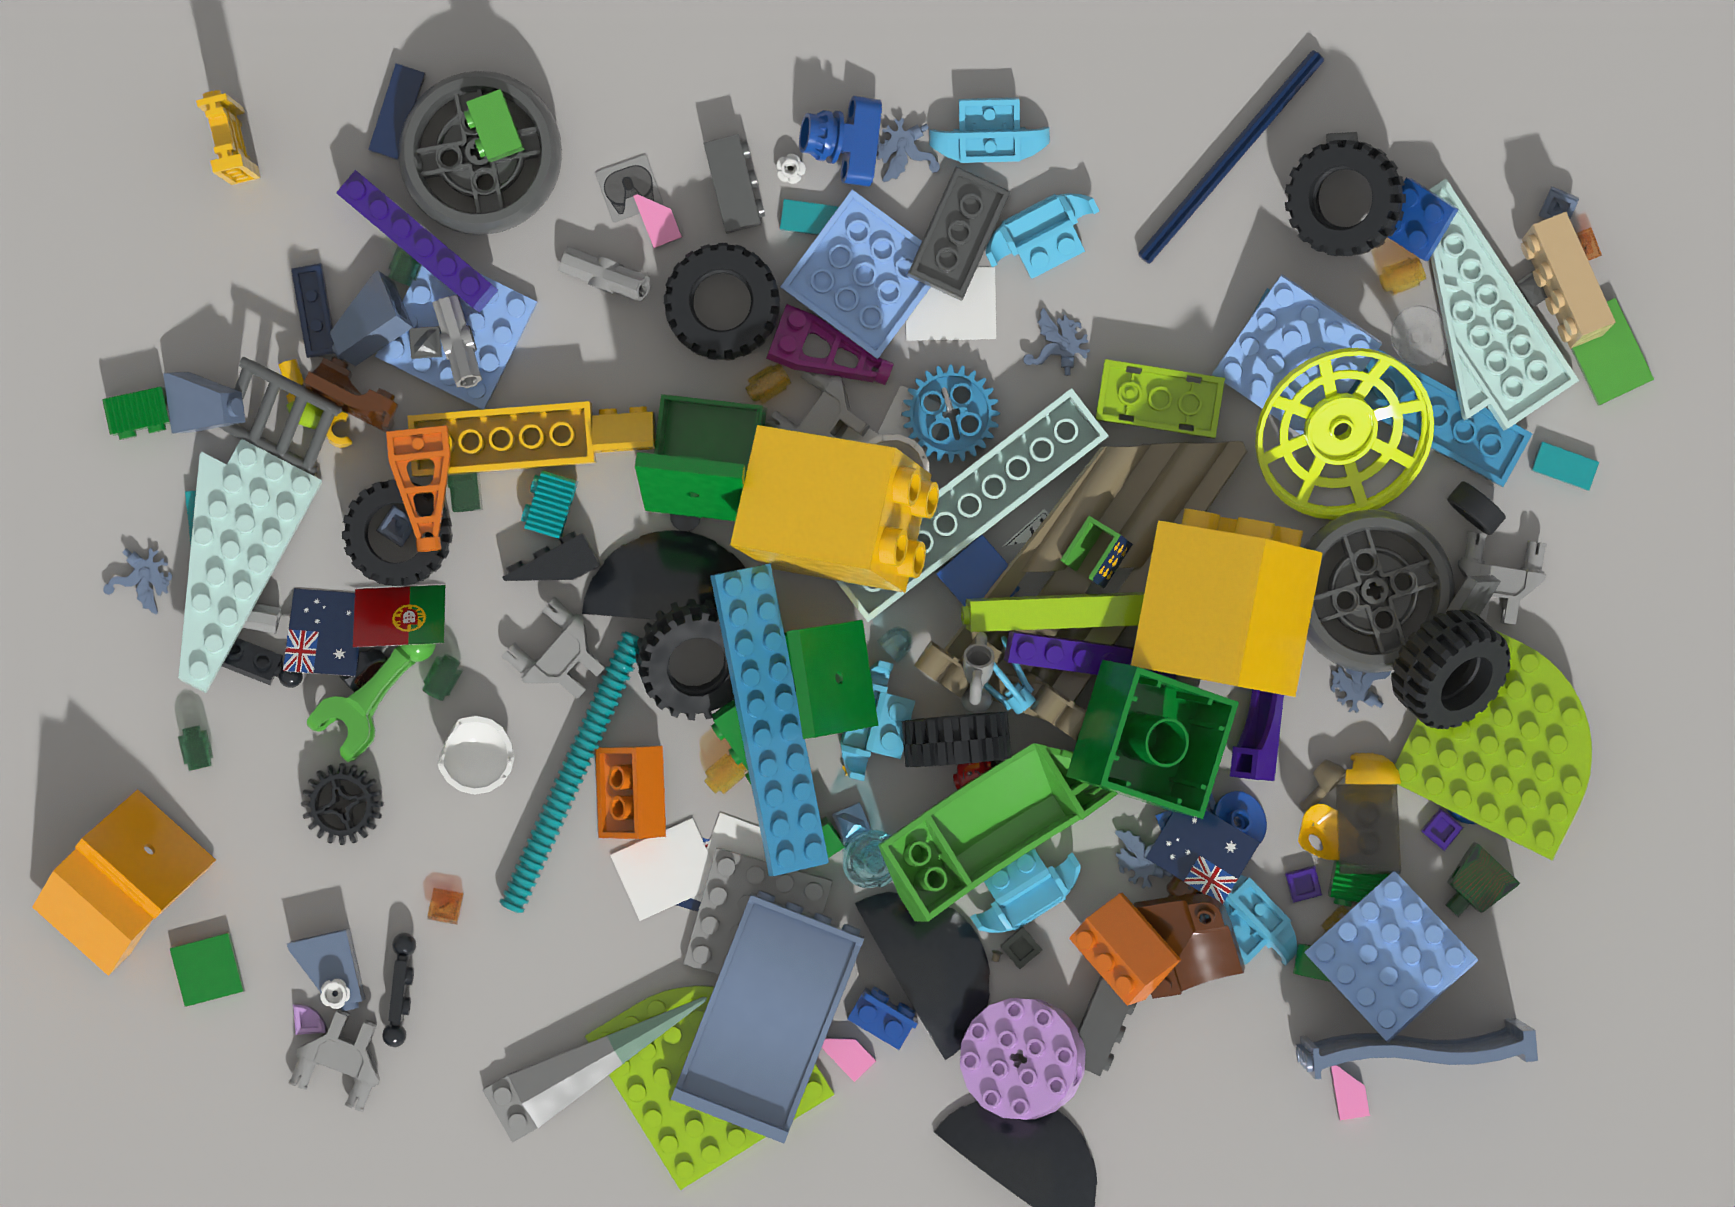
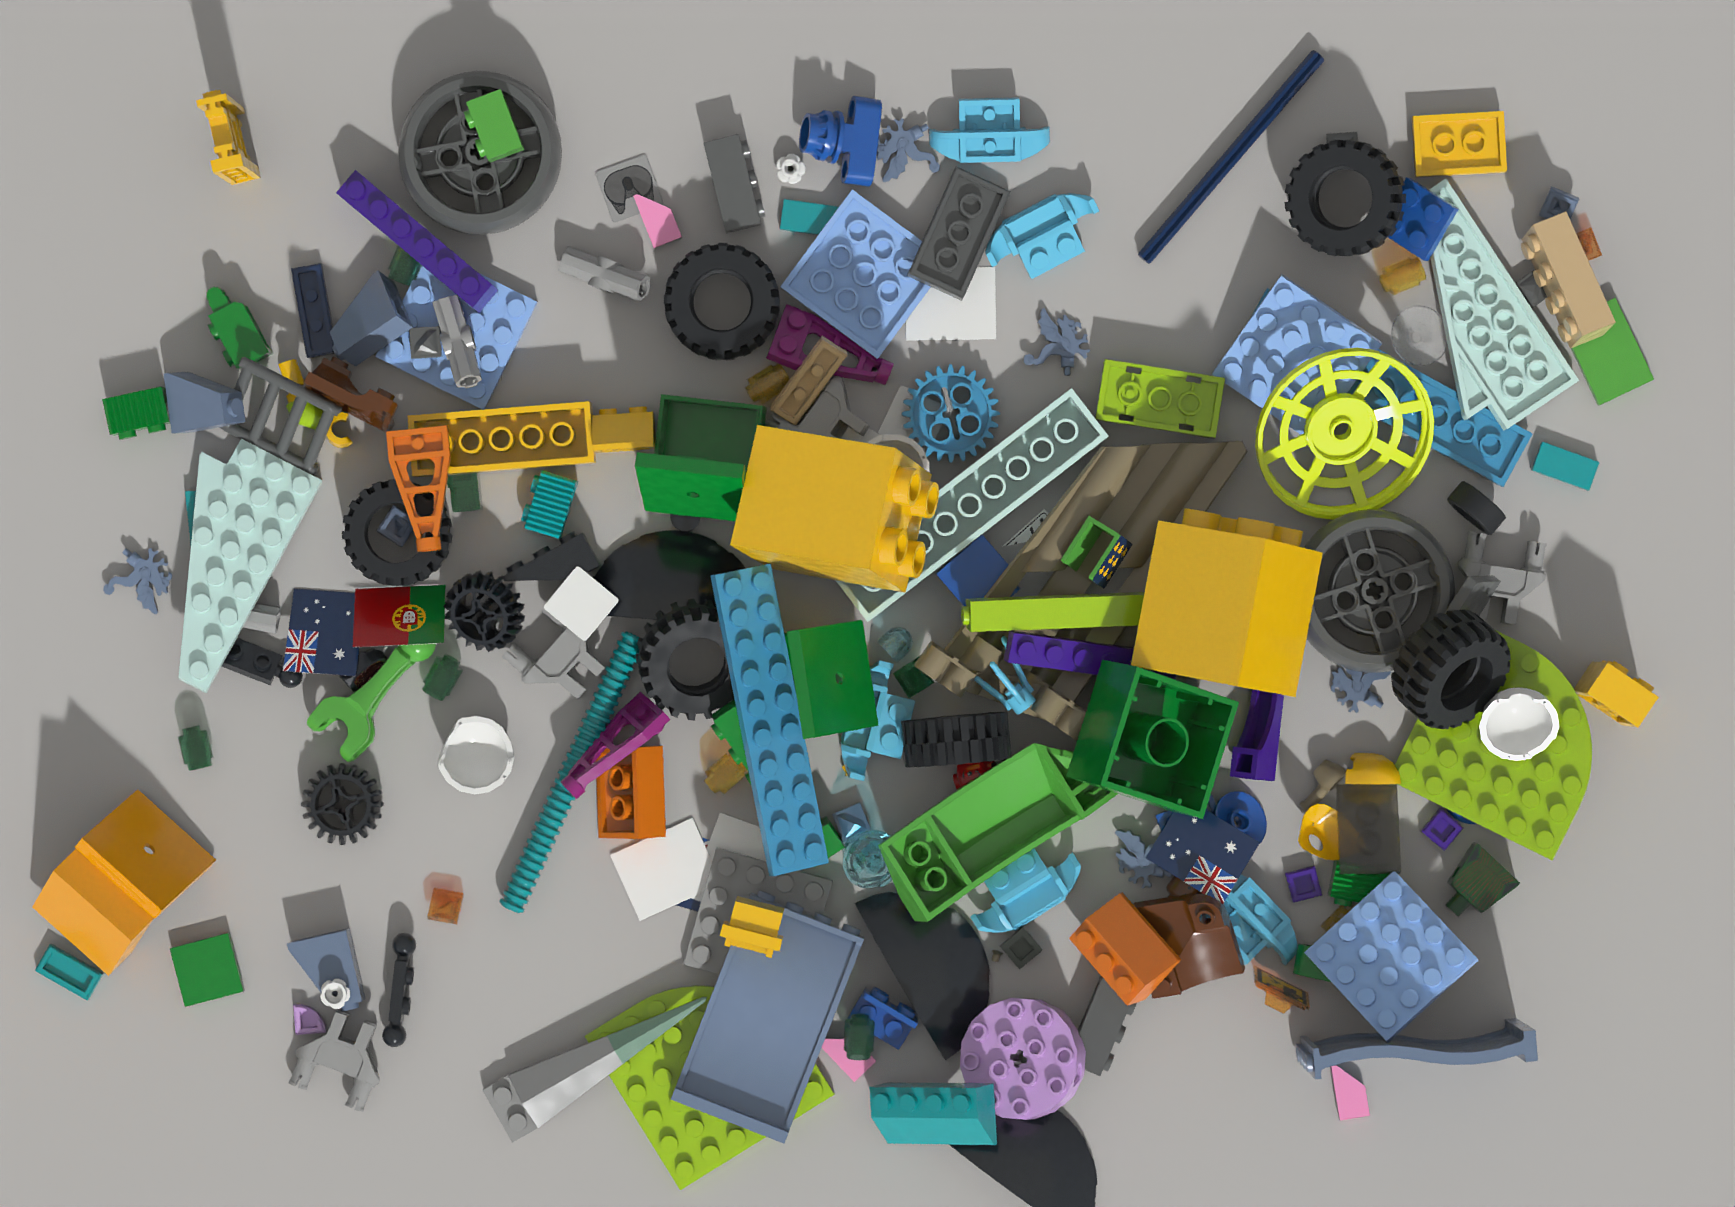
(69, 972): none -> teal tile
(236, 329): none -> green hinge
(398, 101): dark blue tile -> none
(489, 602): none -> black gear
(581, 603): none -> white sticker
(646, 720): none -> magenta plate
(754, 926): none -> yellow plate
(808, 380): none -> tan tile
(859, 1037): none -> clear green brick
(912, 679): none -> clear green panel
(935, 1113): none -> teal slope
(978, 669): light grey piece -> none
(1279, 993): none -> piece
(1459, 144): none -> yellow plate
(1518, 723): none -> white cylinder
(1616, 694): none -> yellow brick

